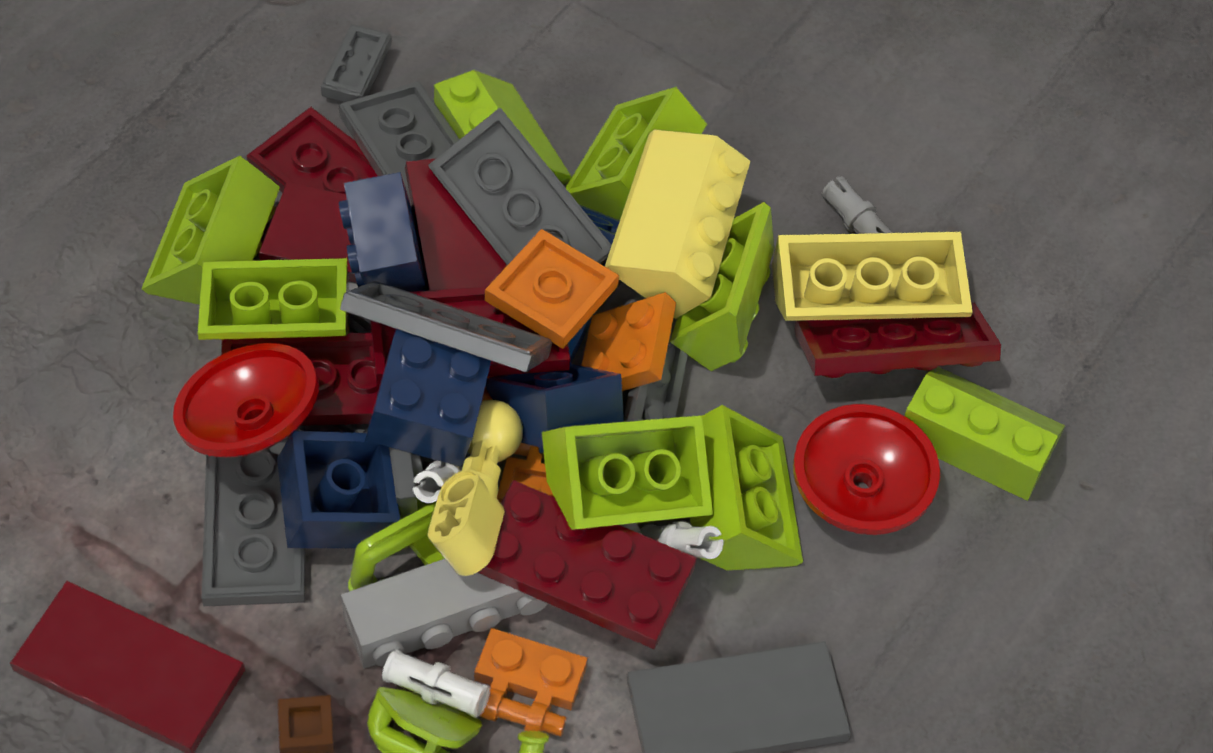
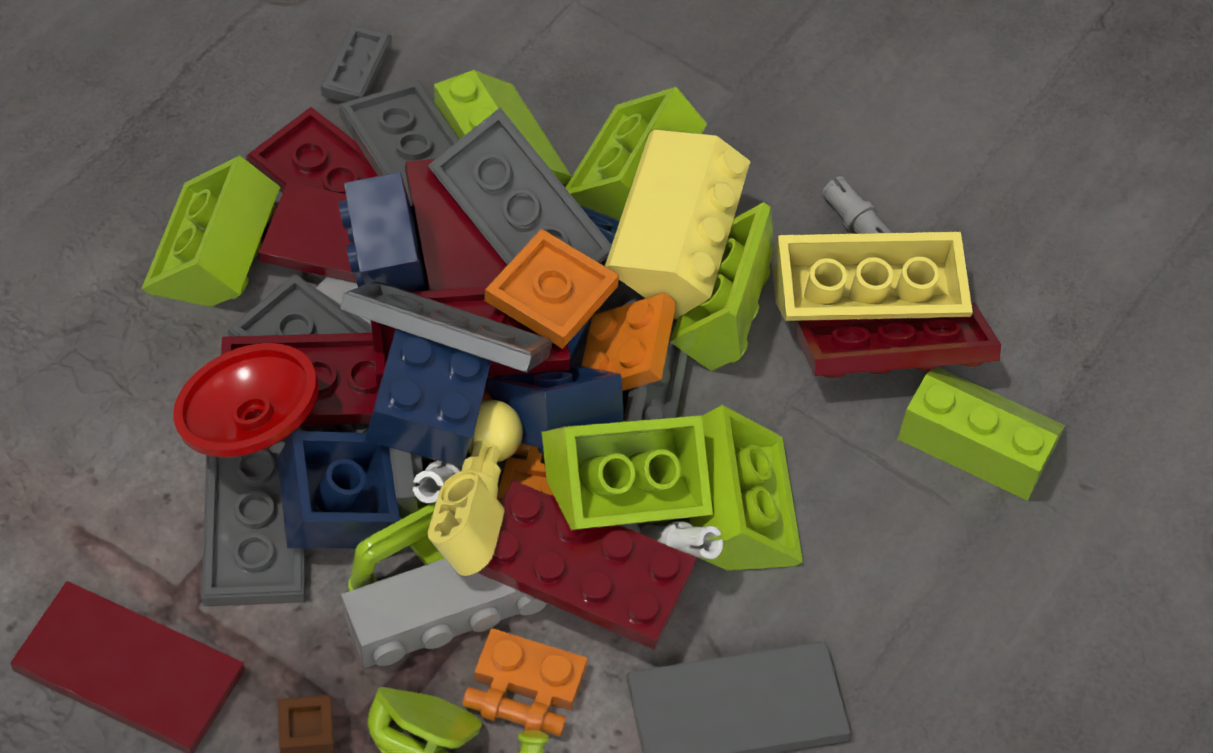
(273, 299): lime slope -> none
(436, 683): white pin -> none
(871, 448): red dish -> none

